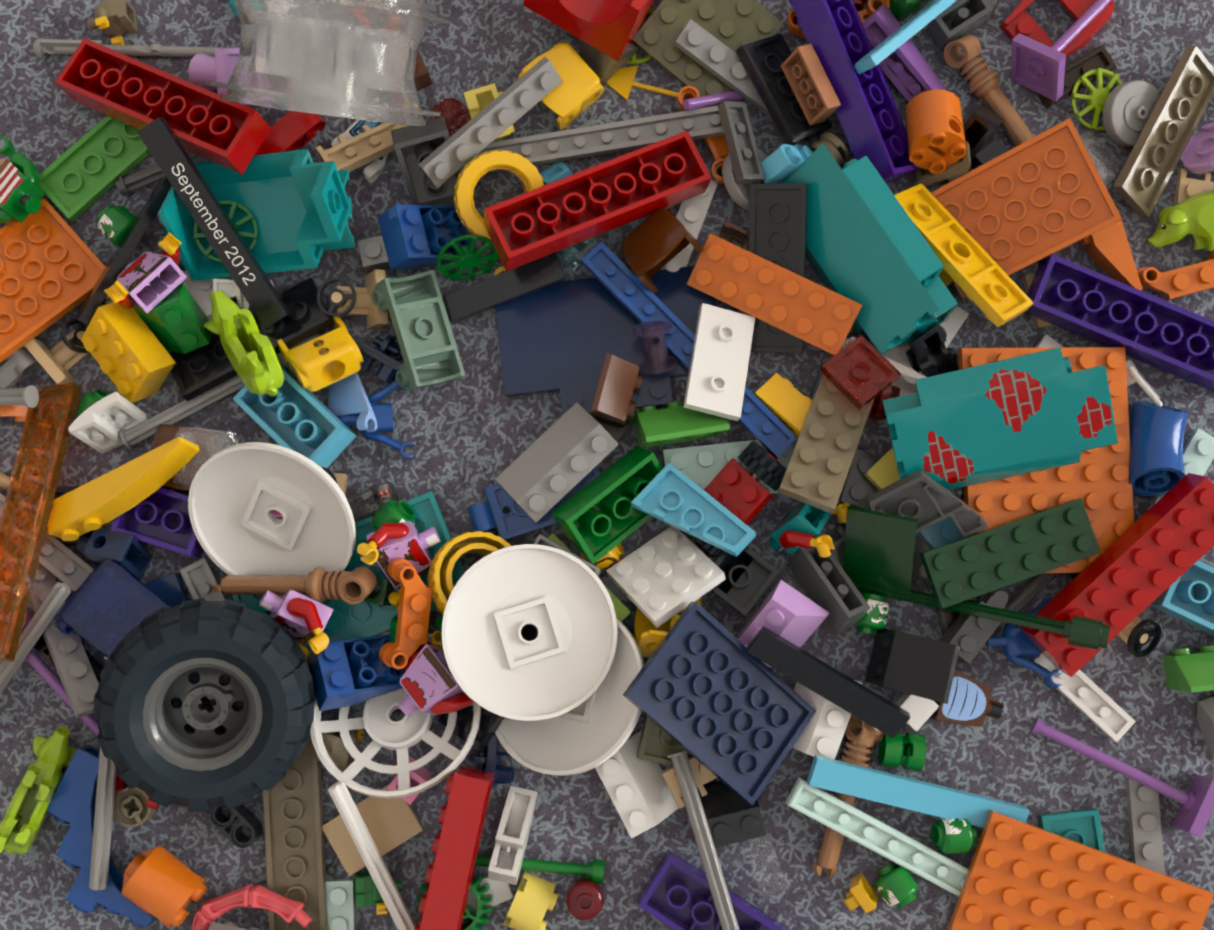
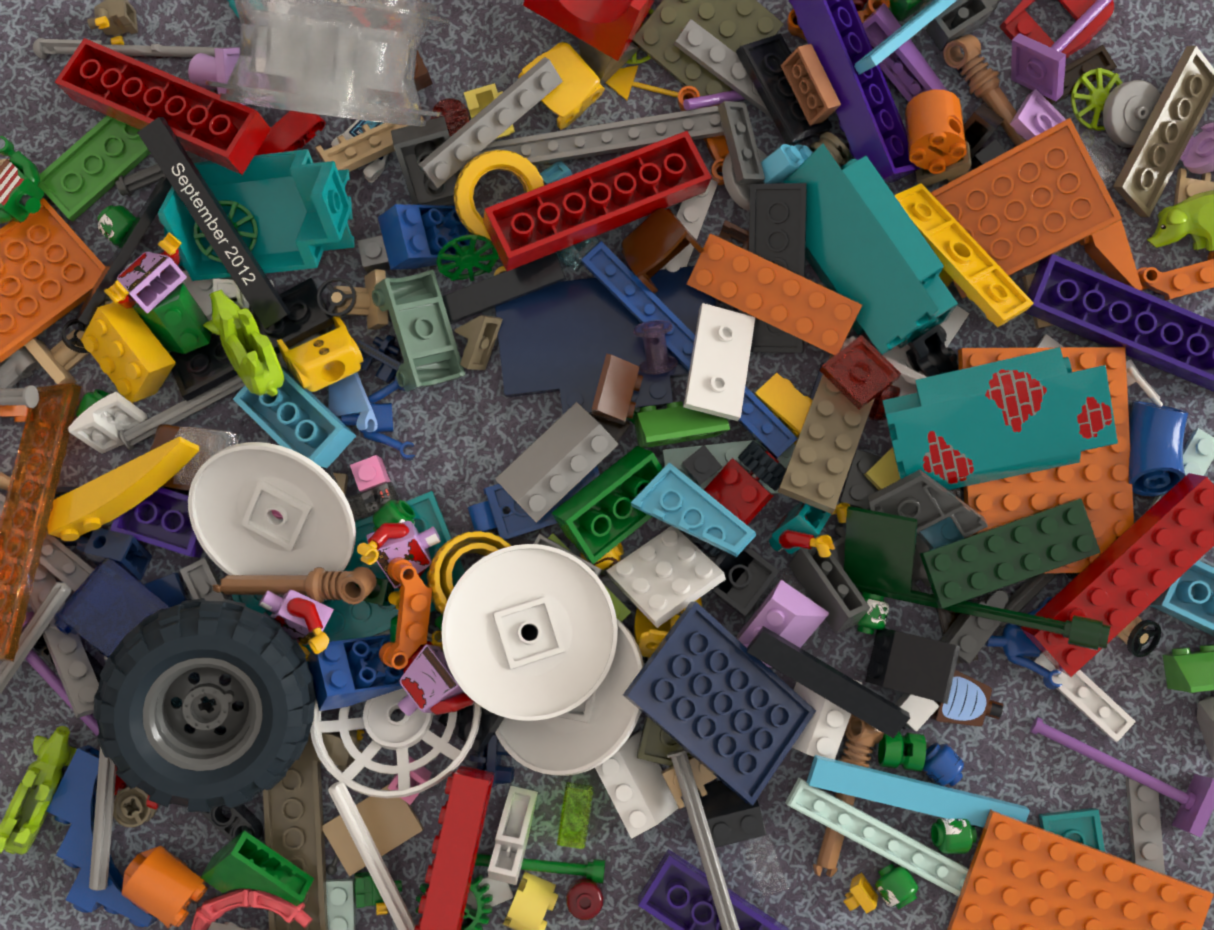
(253, 865): none -> green arch
(369, 473): none -> bright pink brick
(481, 339): none -> dark tan slope
(575, 815): none -> clear neon green brick
(701, 465): none -> black brick
(943, 765): none -> blue head
(1035, 116): none -> lavender plate

